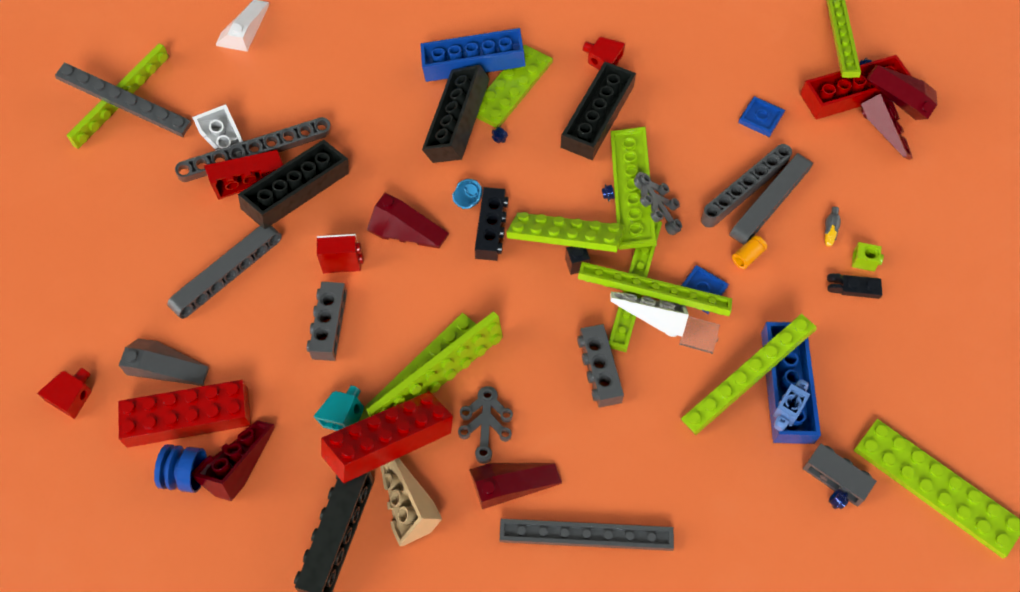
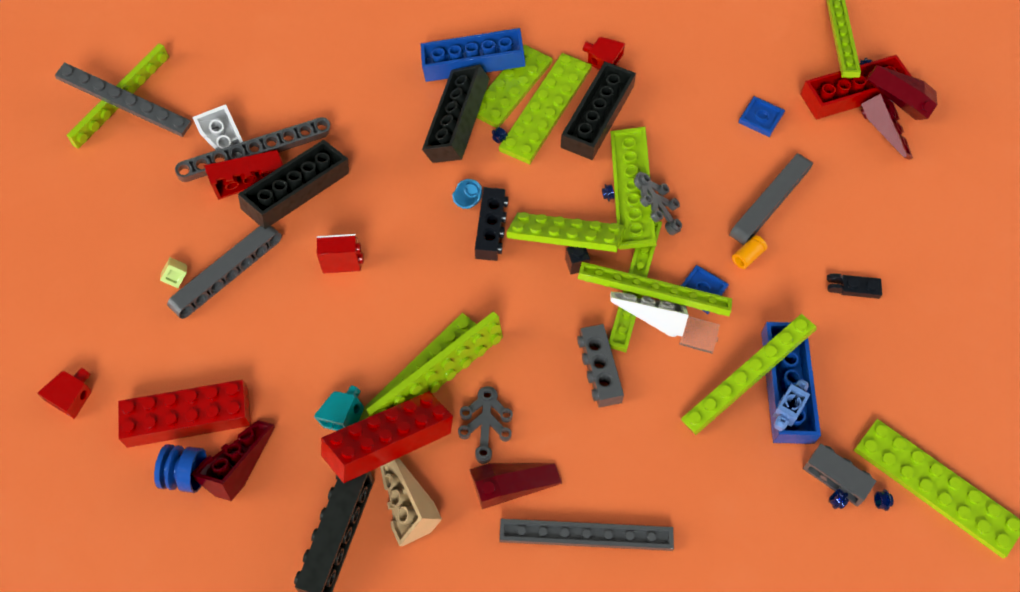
(160, 362): dark grey wedge -> none
(173, 272): none -> yellowish green panel
(243, 28): white wedge -> none
(327, 348): dark grey brick -> none
(401, 222): dark red wedge -> none
(545, 108): none -> lime plate
(746, 185): dark grey beam -> none
(832, 226): dark grey piece -> none
(867, 256): lime brick -> none
(883, 500): none -> clear blue plate

